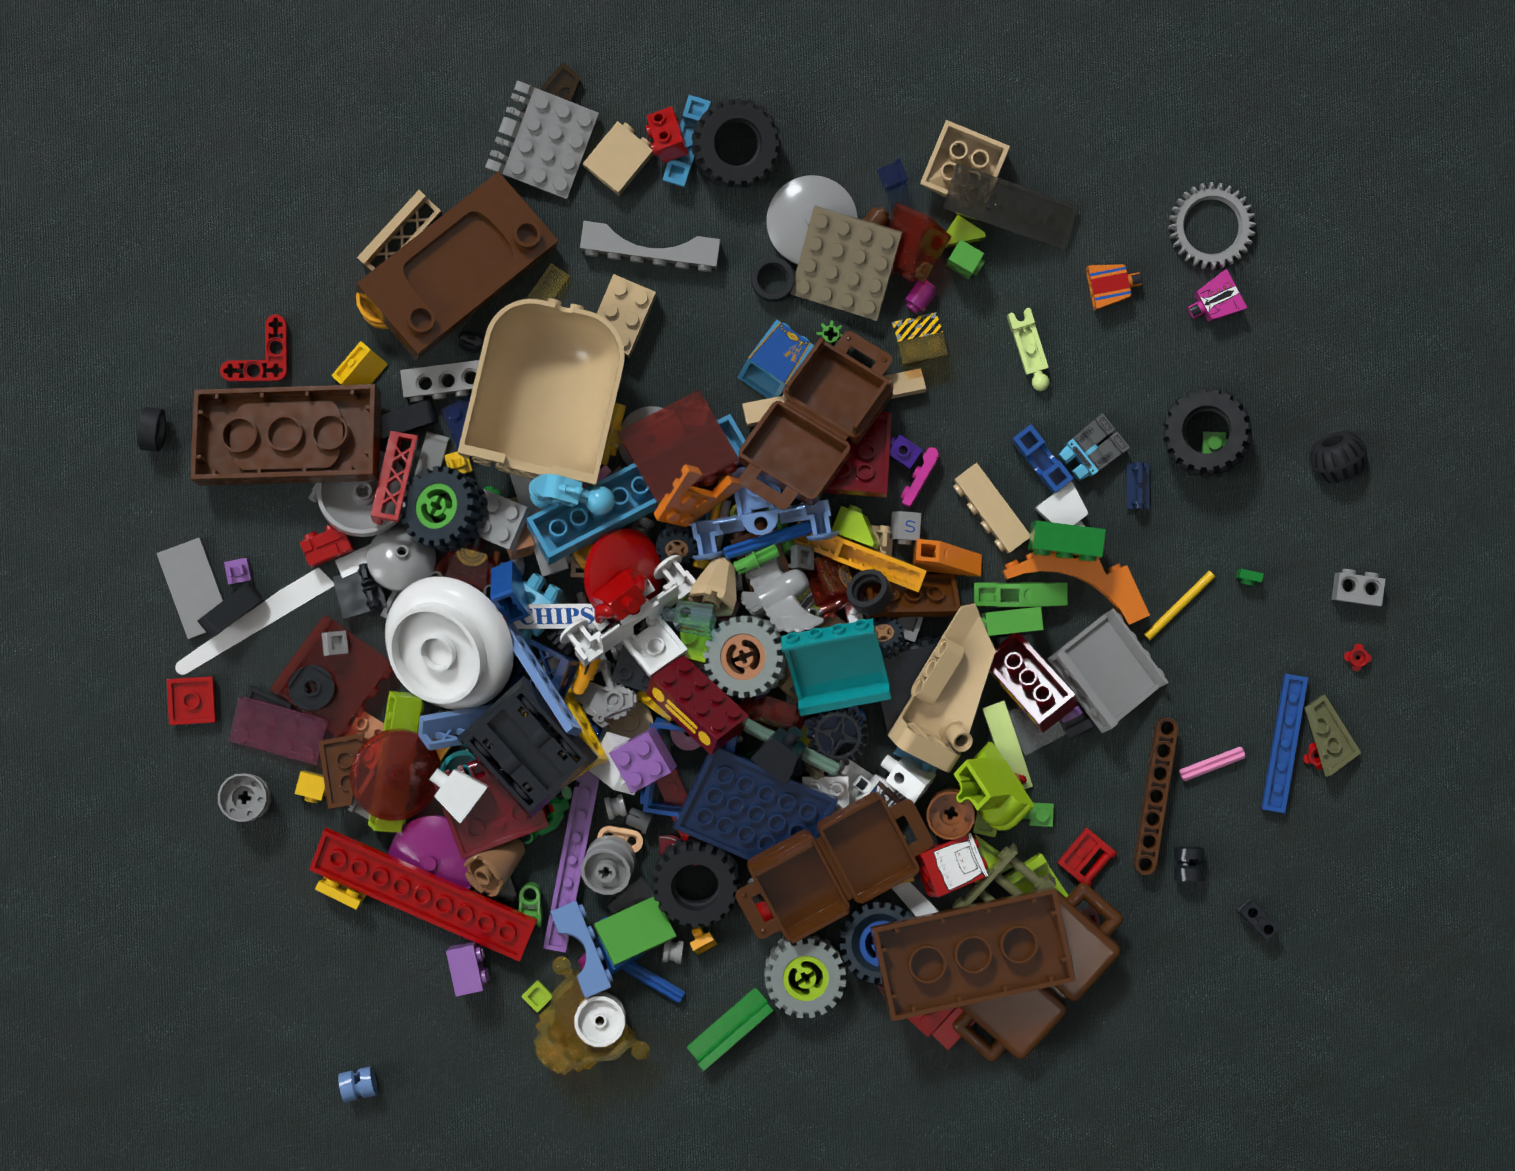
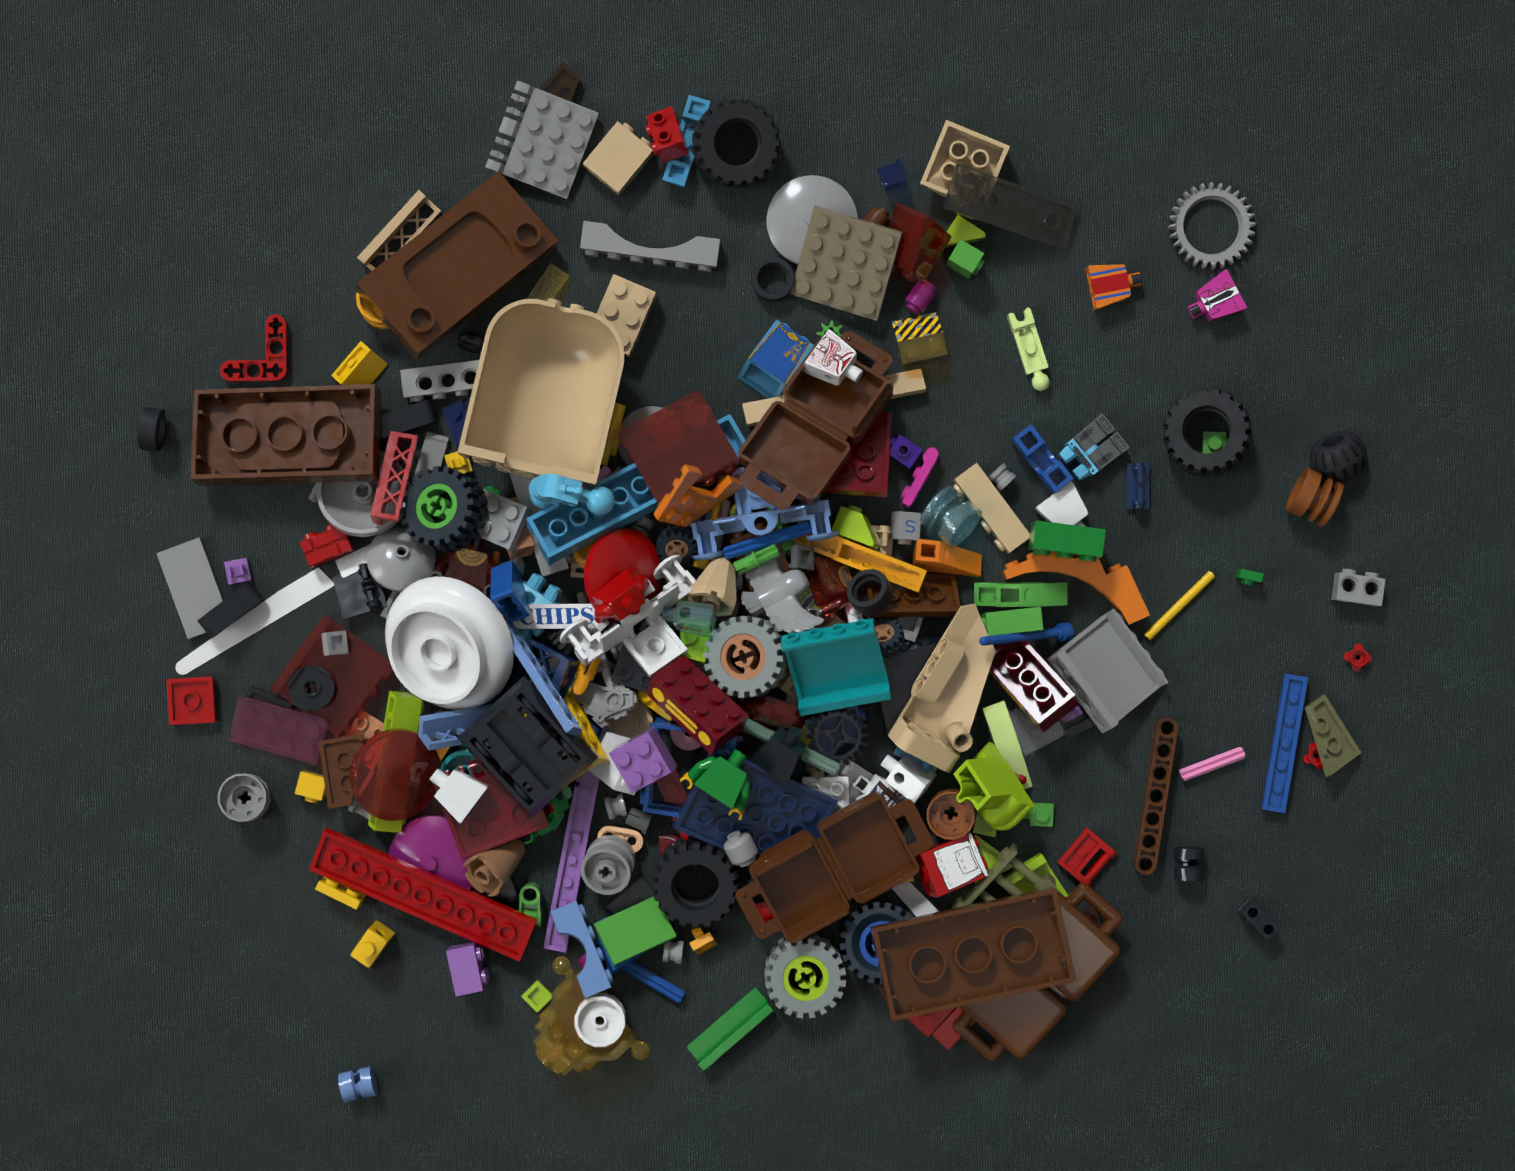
(372, 944): none -> yellow torso
(722, 780): none -> green torso
(740, 848): none -> light grey head
(833, 360): none -> white torso
(951, 516): none -> clear light blue wheel
(1001, 476): none -> light grey wheel
(1061, 632): none -> blue piece
(1311, 496): none -> dark orange wheel

